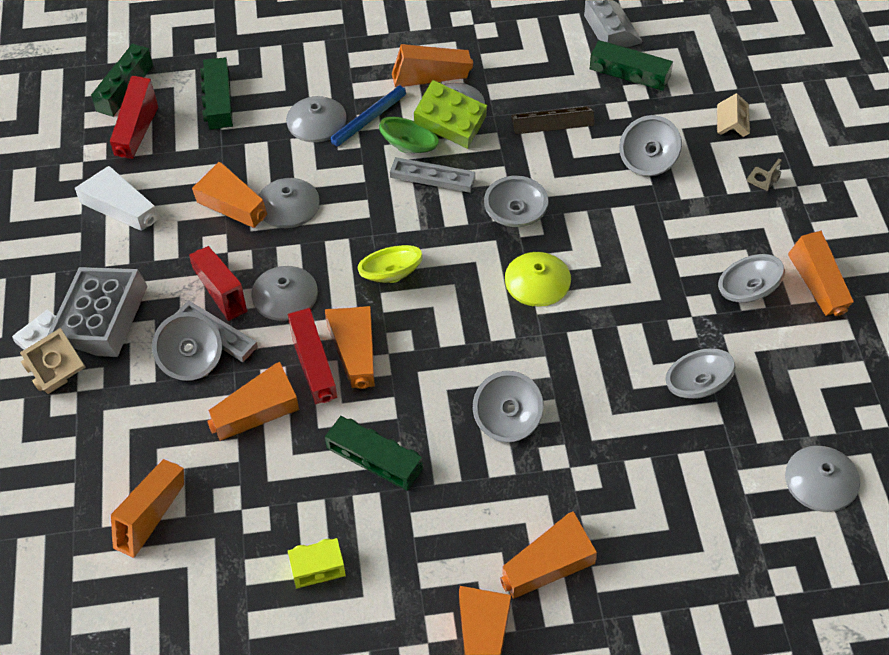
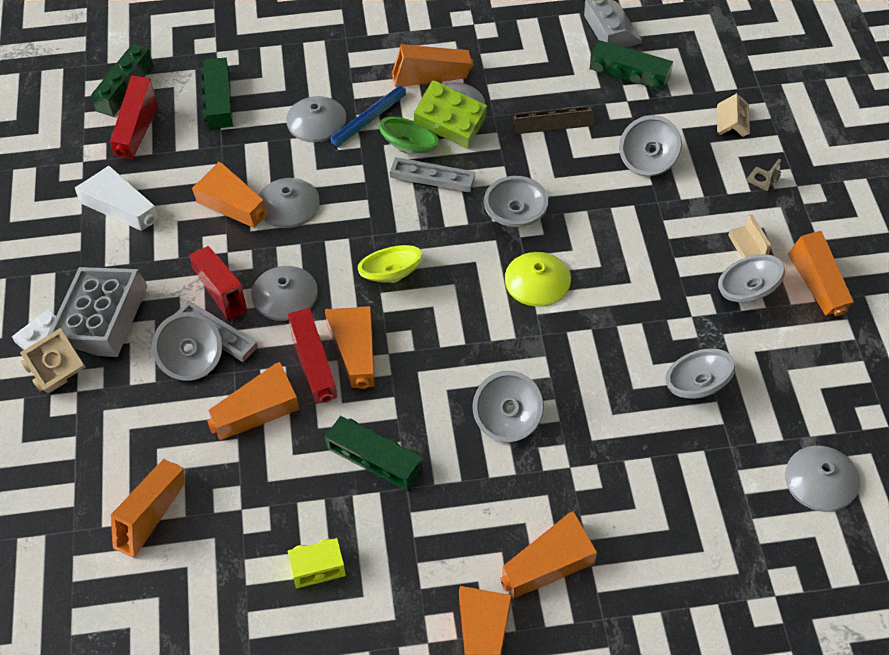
(750, 239): none -> tan panel

